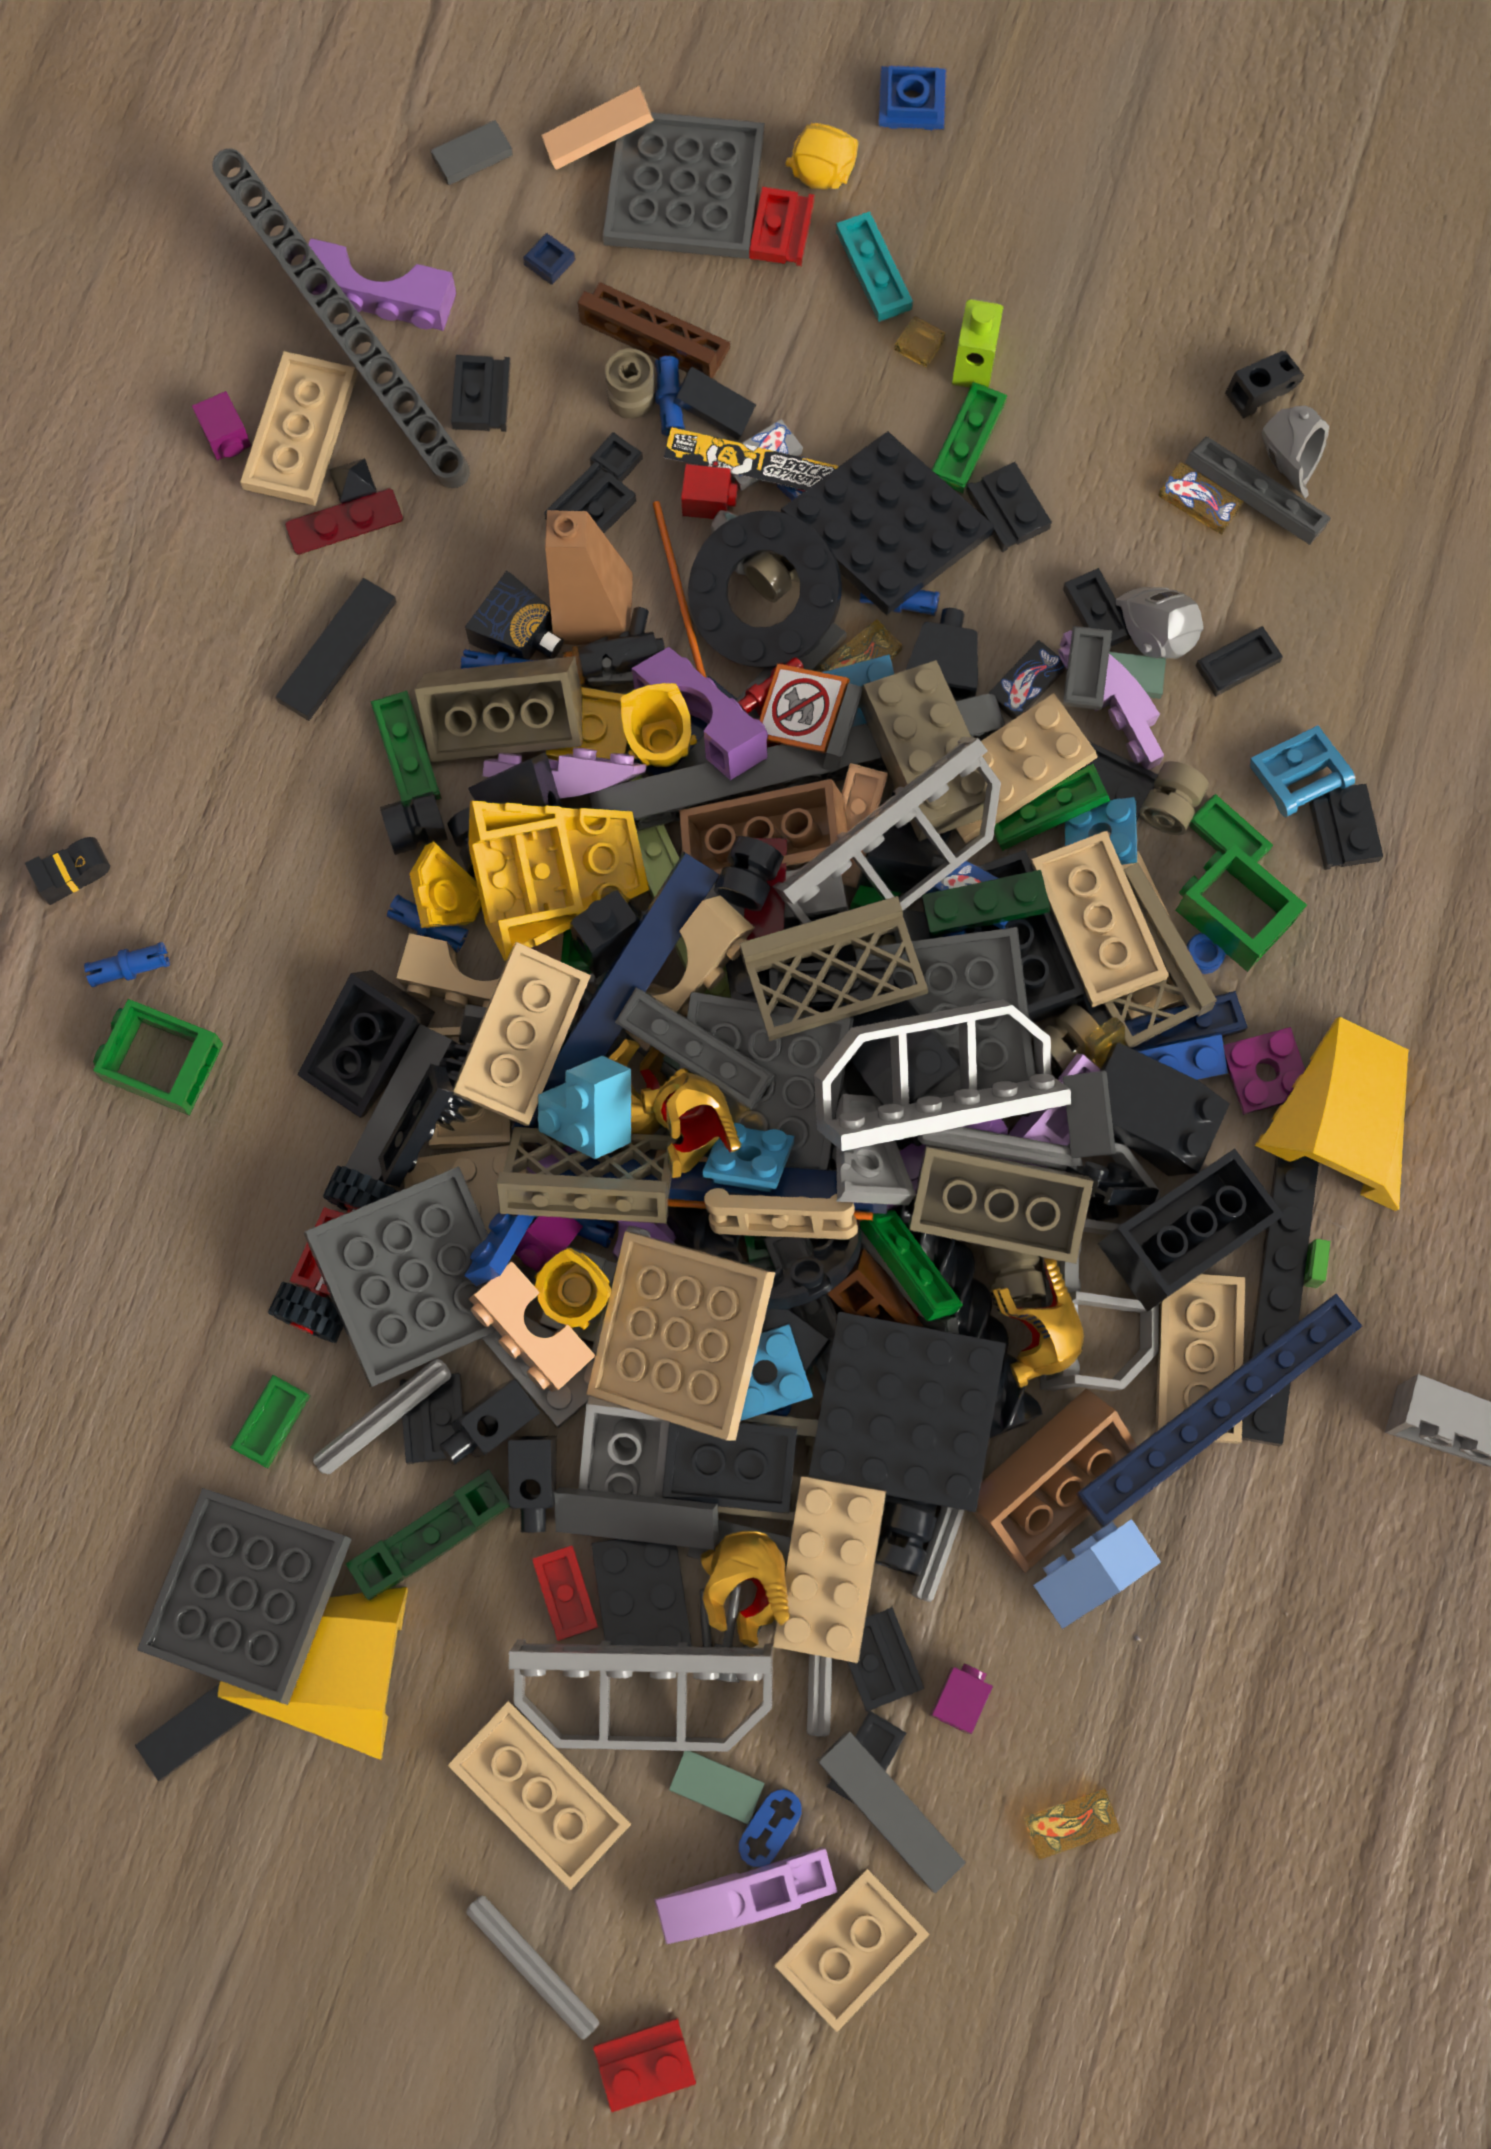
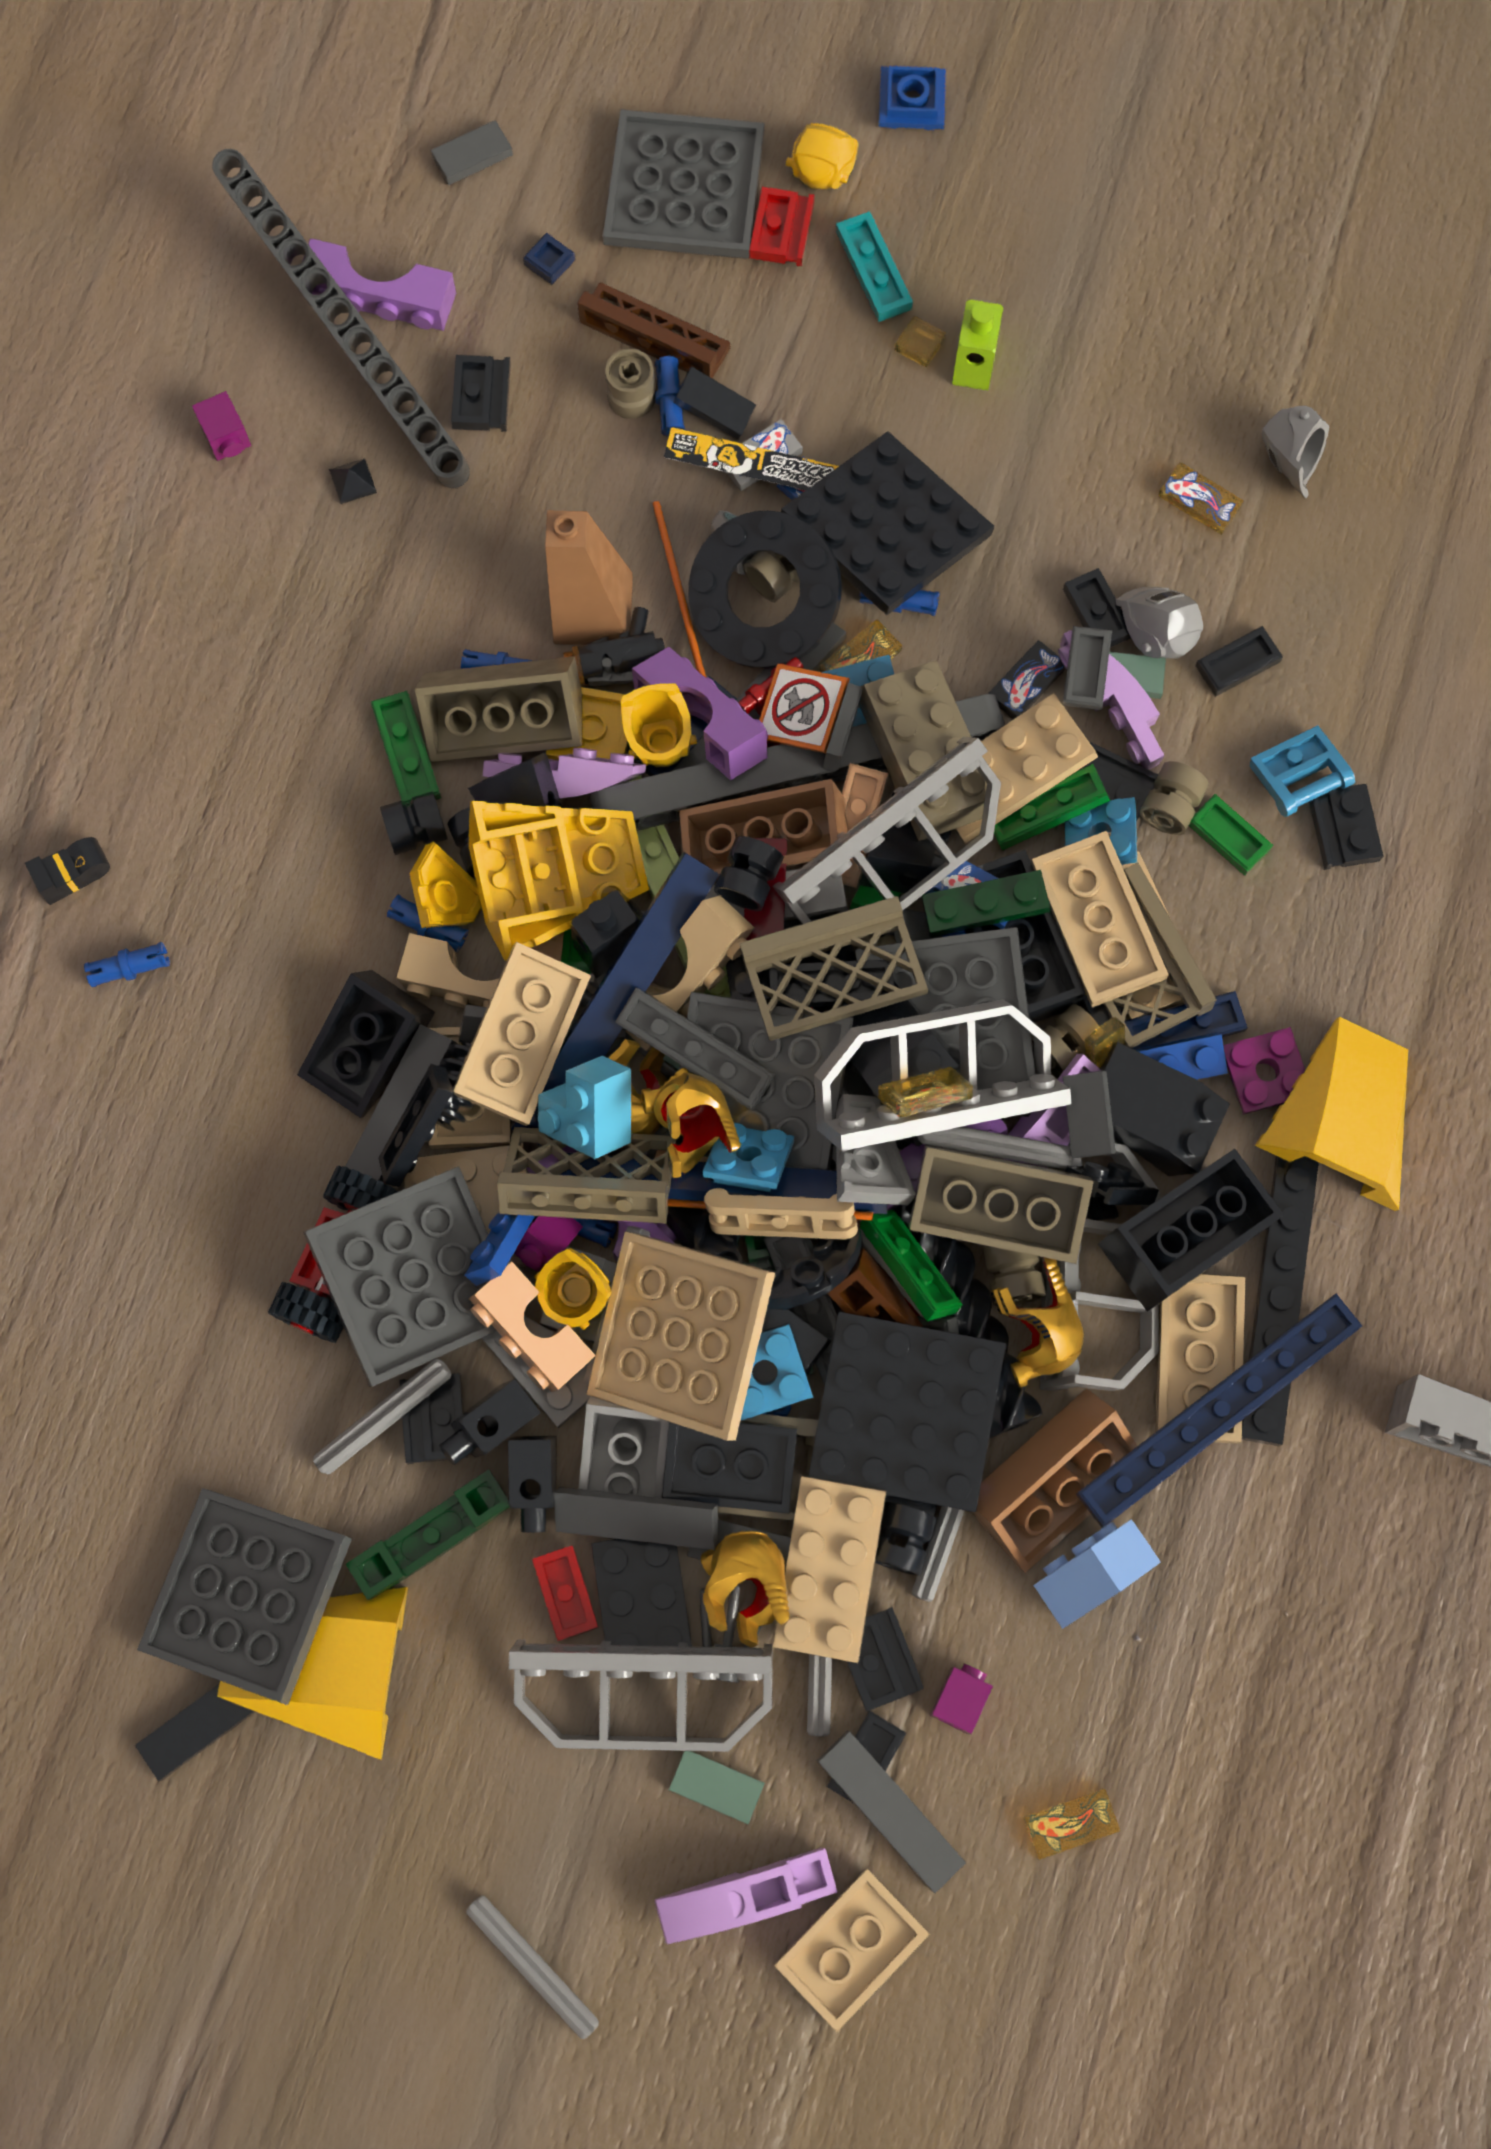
(192, 1074): green window -> none
(270, 1421): green tile -> none
(299, 428): tan plate -> none
(336, 649): black tile -> none
(344, 521): dark red piece -> none
(513, 622): black torso -> none
(539, 1795): tan plate -> none
(597, 127): light nougat tile -> none
(599, 495): black plate -> none
(617, 457): black tile -> none
(644, 2064): red plate -> none
(707, 491): red brick -> none
(779, 1833): blue beam -> none
(925, 1092): none -> clear yellow tile
(953, 649): black torso -> none
(969, 436): green tile -> none
(1009, 505): black plate -> none
(1205, 953): blue tile -> none
(1220, 928): green window -> none
(1258, 490): dark grey tile -> none
(1263, 382): black leg -> none
(1316, 1263): bright green tile -> none

